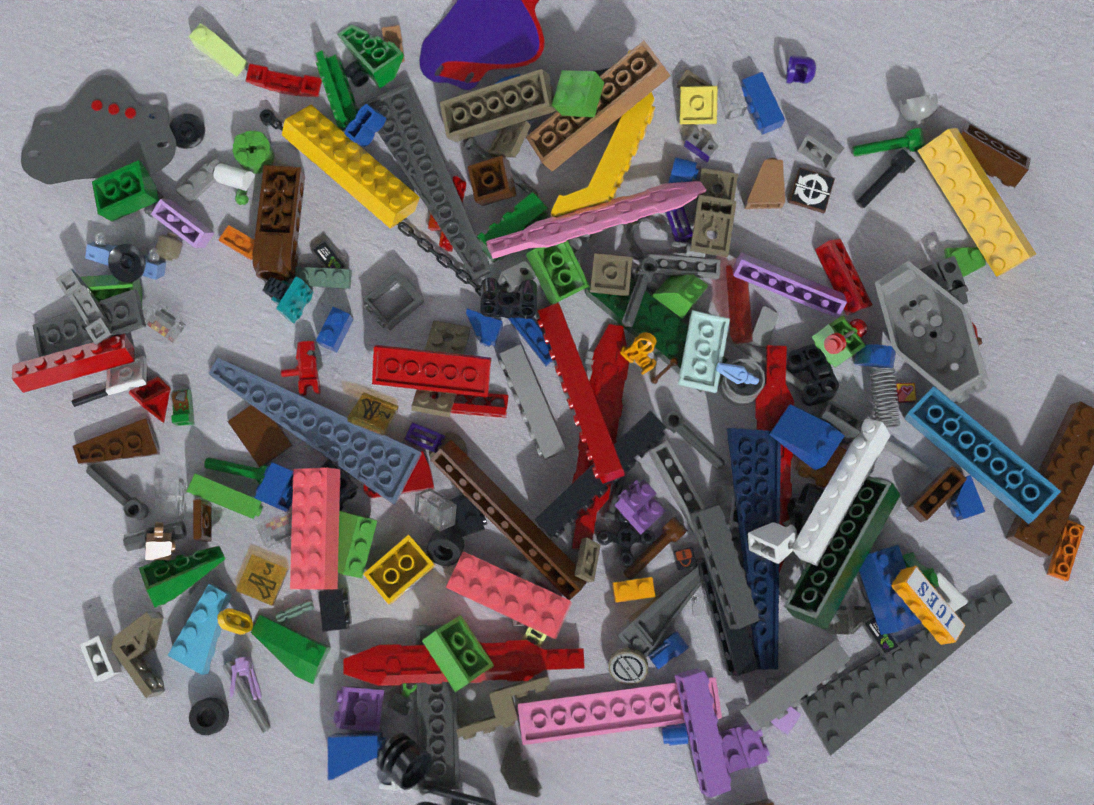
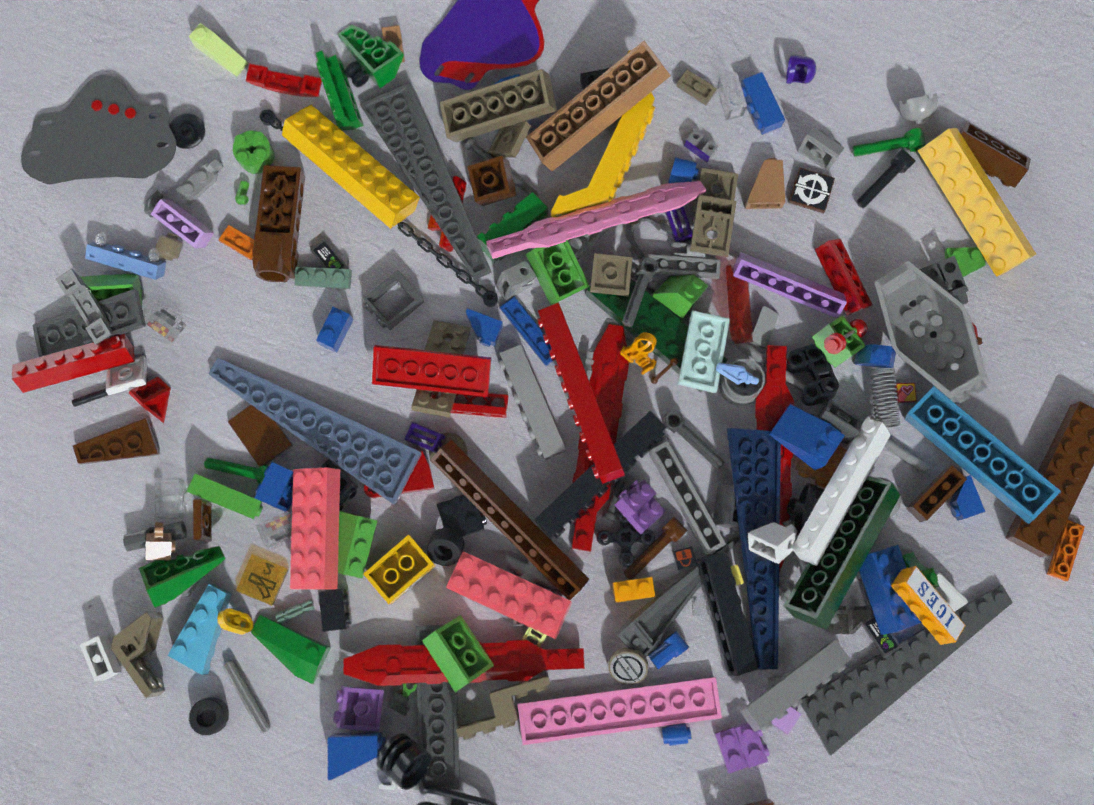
(119, 265): black dish -> none
(120, 495): dark grey axle -> none
(124, 191): green slope -> none
(182, 408): green leg -> none
(233, 176): white brick -> none
(245, 667): lavender plant -> none
(289, 297): teal plate -> none
(308, 366): red piece -> none
(366, 124): blue brick -> none
(373, 413): clear yellow tile -> none
(435, 509): clear brick -> none
(508, 304): black beam -> none
(517, 771): clear smoke slope -> none
(578, 93): bright green brick -> none
(587, 560): dark tan plate -> none
(698, 105): light yellow tile -> none
(703, 732): medium lavender brick -> none
(725, 567): dark grey brick -> none

